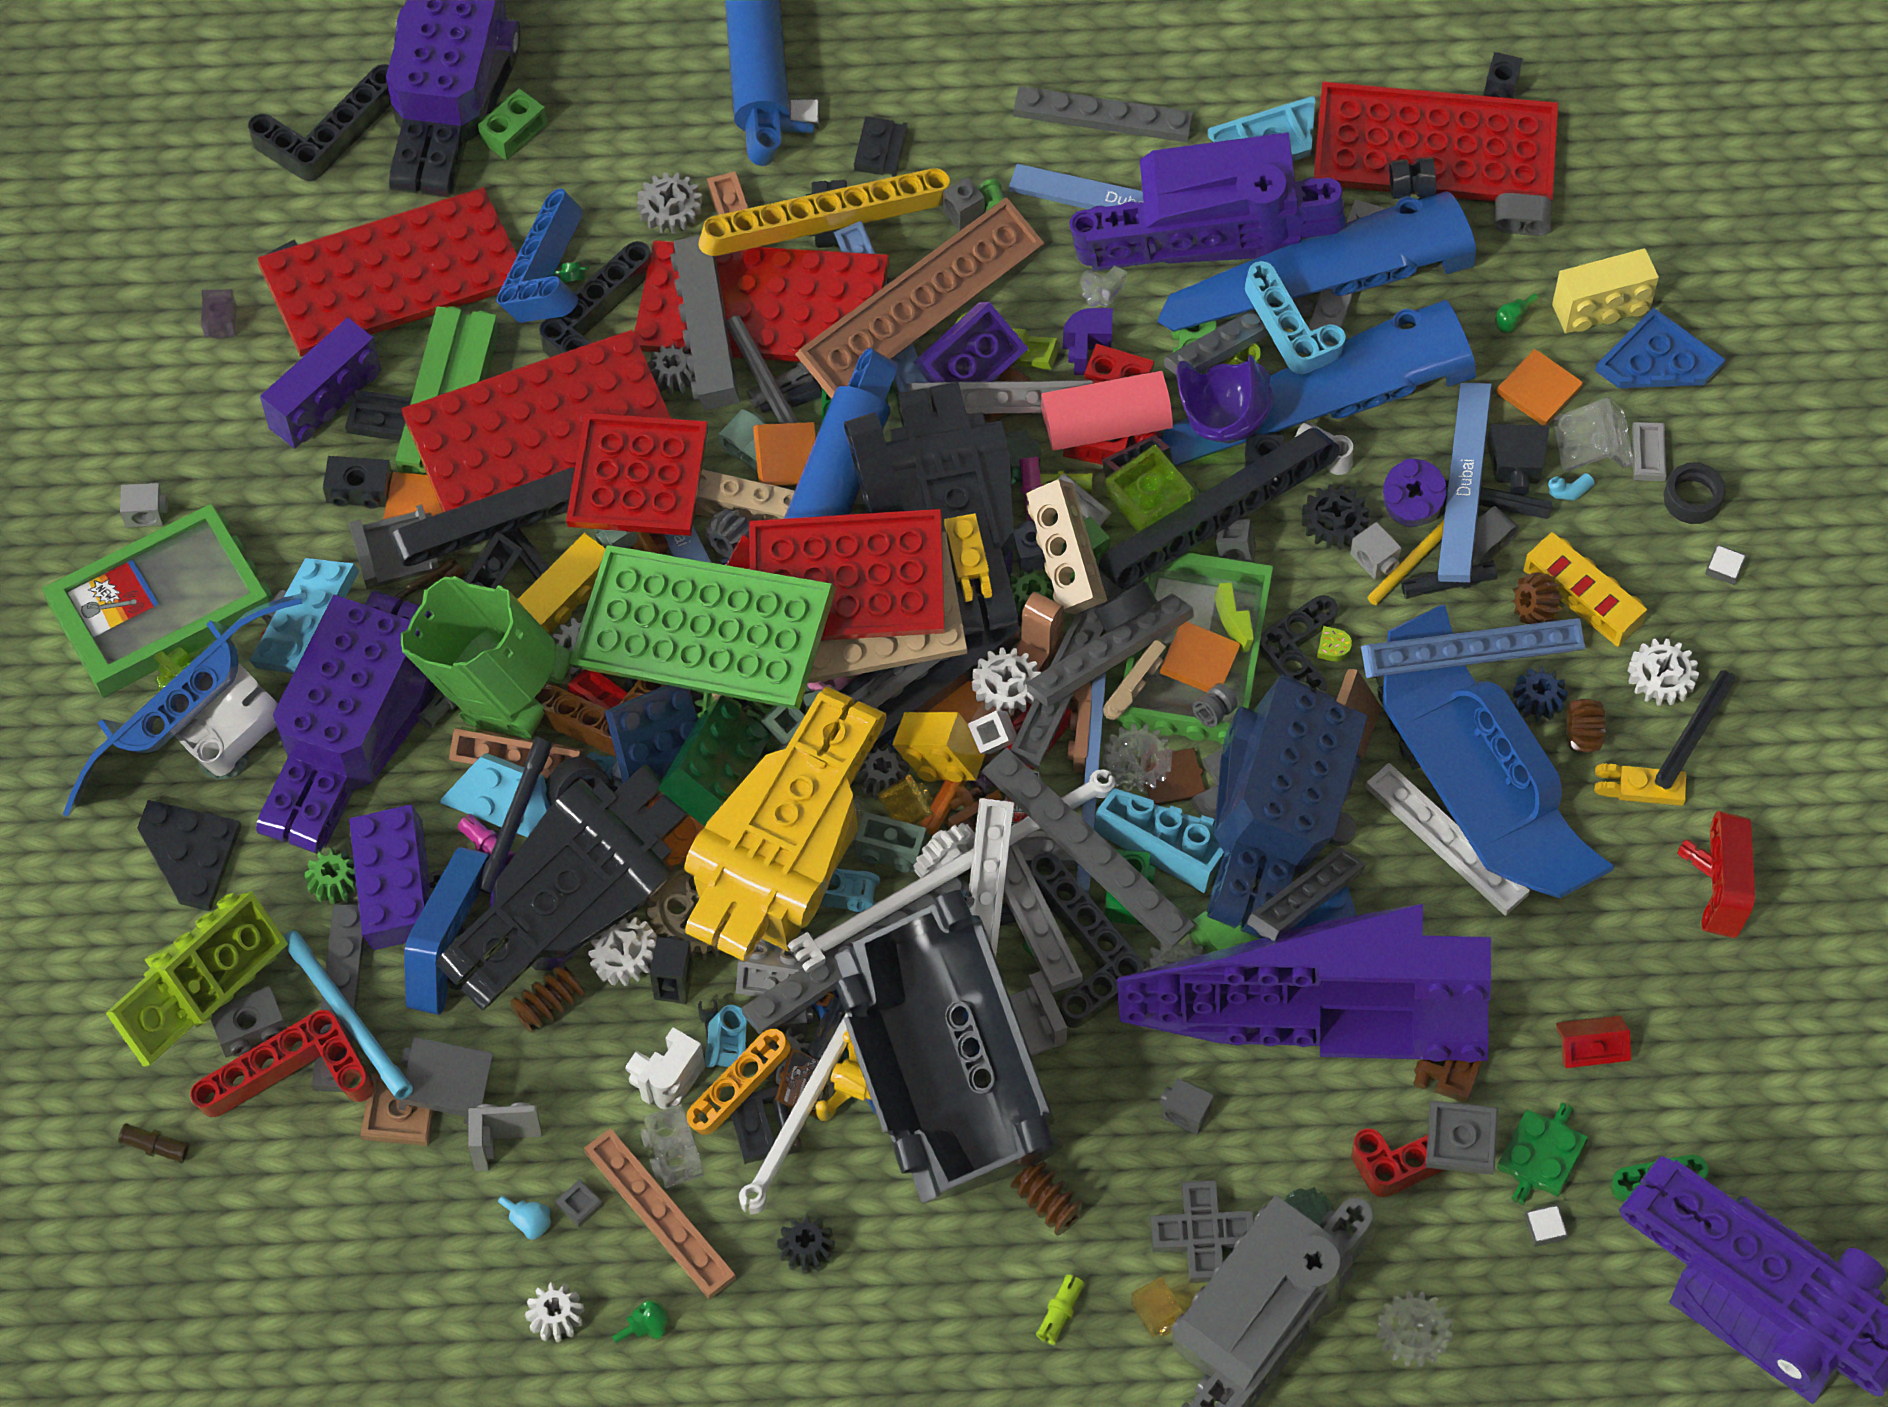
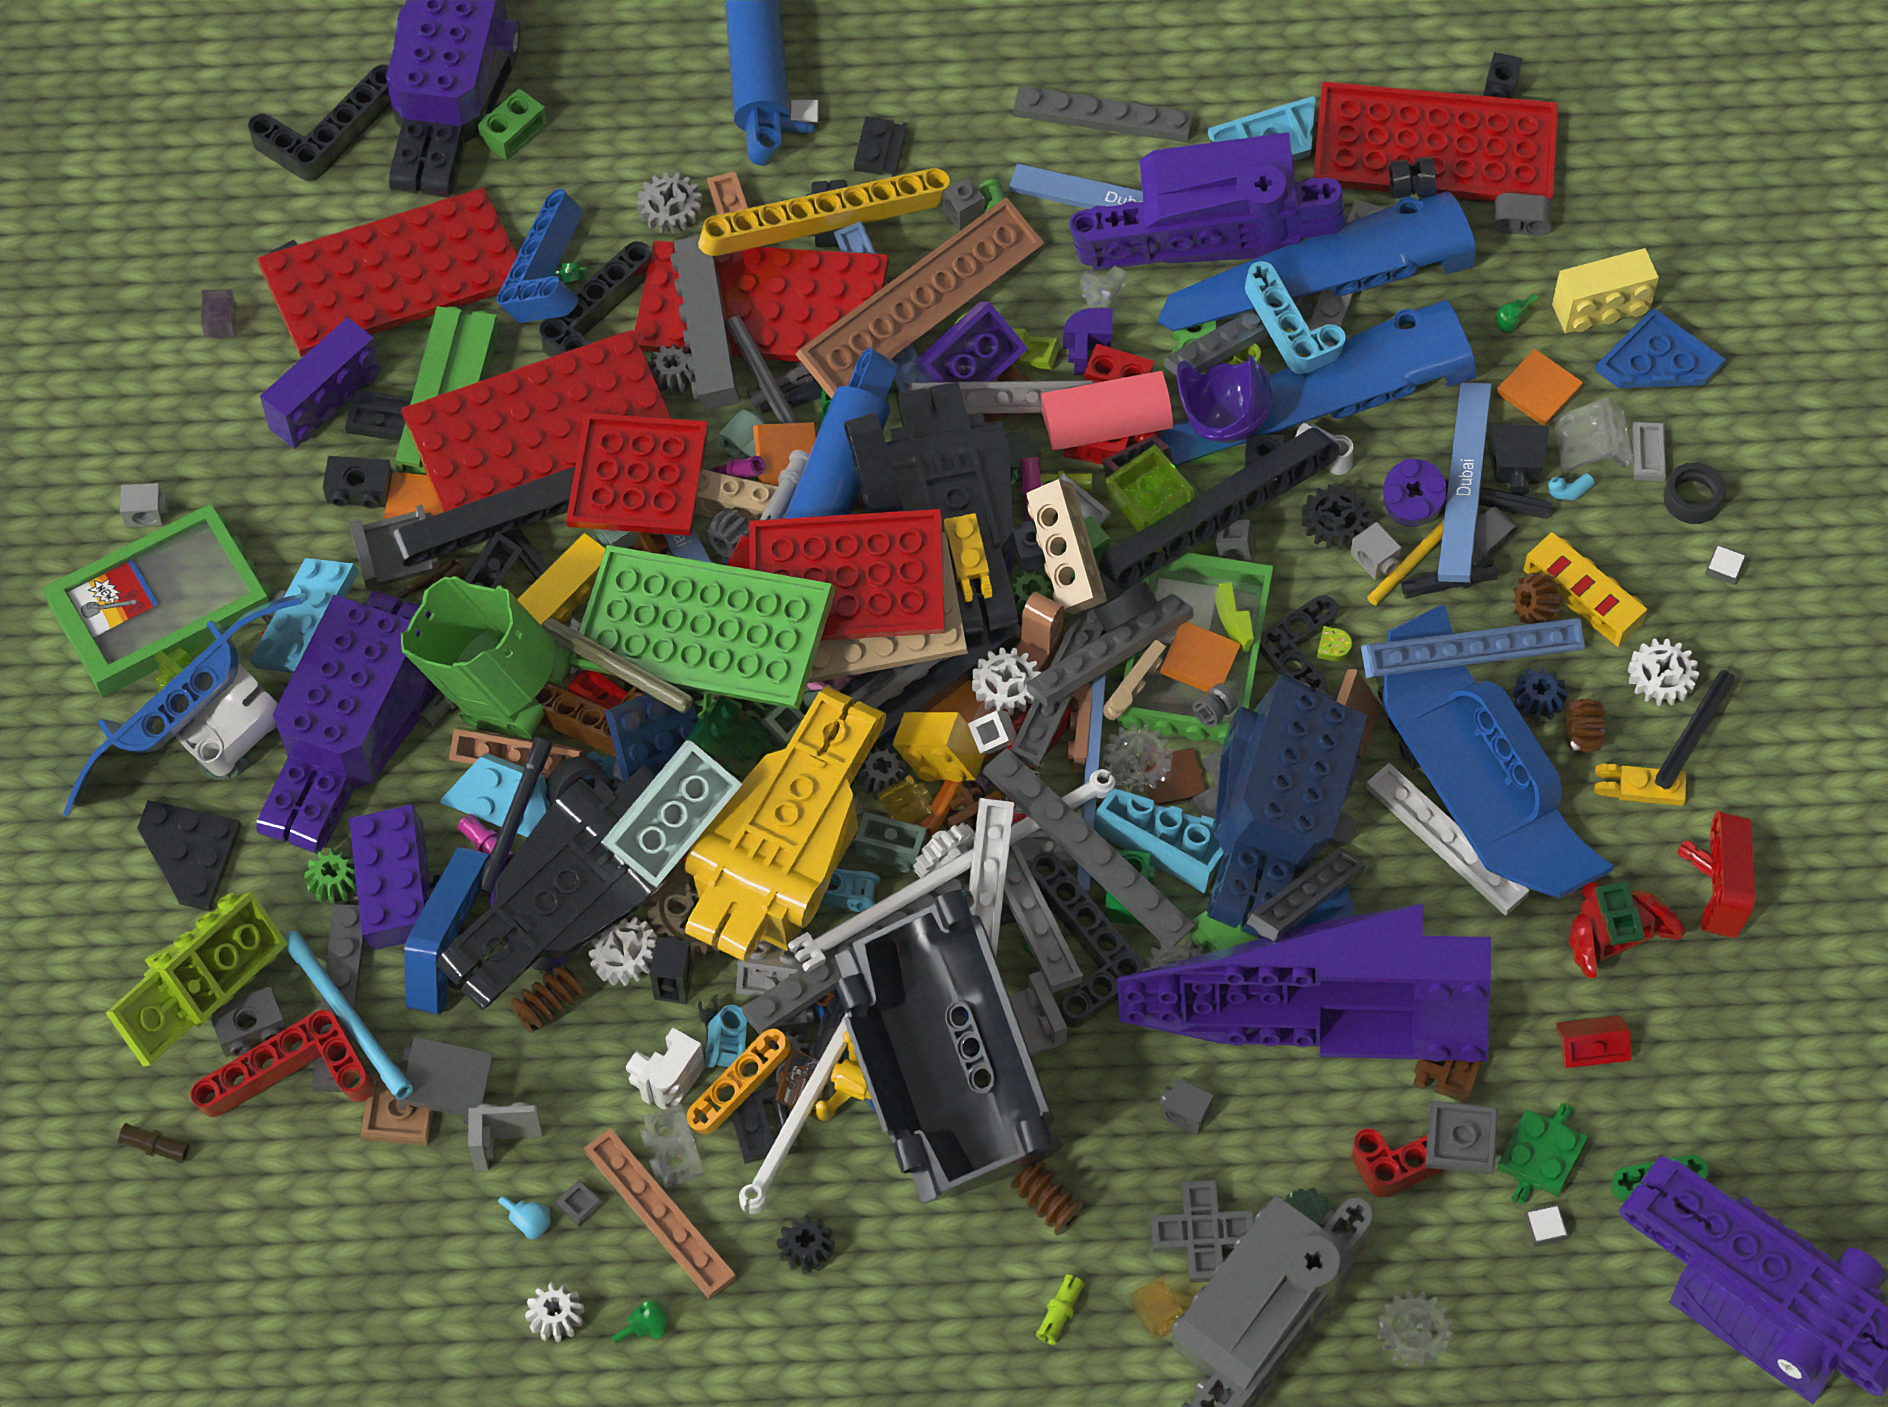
(618, 666): none -> olive axle
(671, 813): none -> light aqua brick
(742, 468): none -> magenta pin
(787, 484): none -> light grey pin
(1589, 937): none -> red torso
(1619, 914): none -> dark green slope

